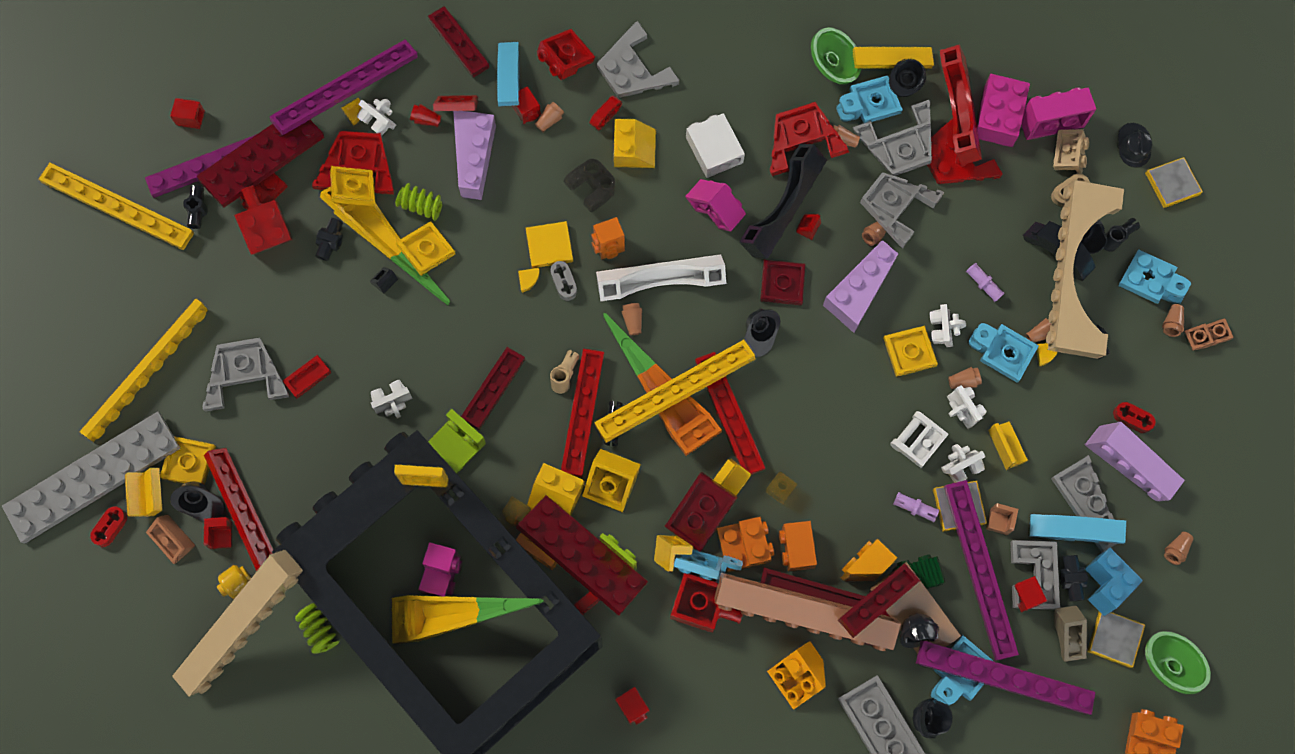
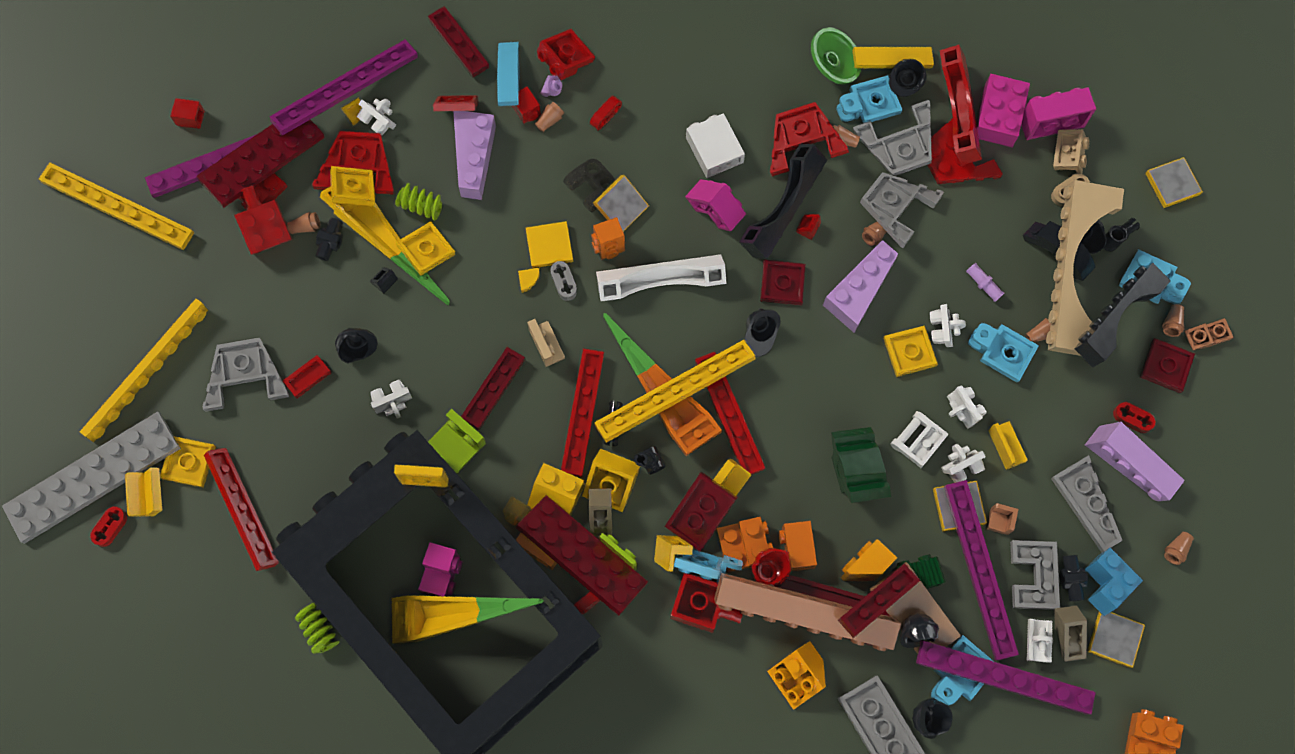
(170, 538): nougat slope -> none
(195, 207): black axle -> none
(196, 501): black piece -> none
(217, 533): red panel -> none
(233, 581): yellow head -> none
(237, 623): tan brick -> none
(306, 223): none -> nougat cone
(355, 344): none -> black piece
(425, 116): red cone -> none
(545, 342): none -> tan bracket
(551, 86): none -> lavender plate
(564, 372): tan pin -> none
(600, 512): none -> dark tan arch
(621, 201): none -> flat silver tile
(625, 70): light grey wing -> none
(633, 318): nougat cone -> none
(633, 706): red brick -> none
(634, 144): yellow slope -> none
(650, 460): none -> black pin
(772, 566): none -> red hair
(781, 495): clear yellow plate -> none
(859, 465): none -> dark green slope
(916, 507): lavender pin -> none
(967, 378): nougat cone -> none
(1030, 594): red panel -> none
(1039, 641): none -> white hips
(1044, 355): yellow tile -> none
(1077, 528): medium azure slope -> none
(1100, 340): none -> black arch
(1134, 144): black piece -> none
(1167, 365): none -> dark red tile
(1177, 662): bright green dish -> none

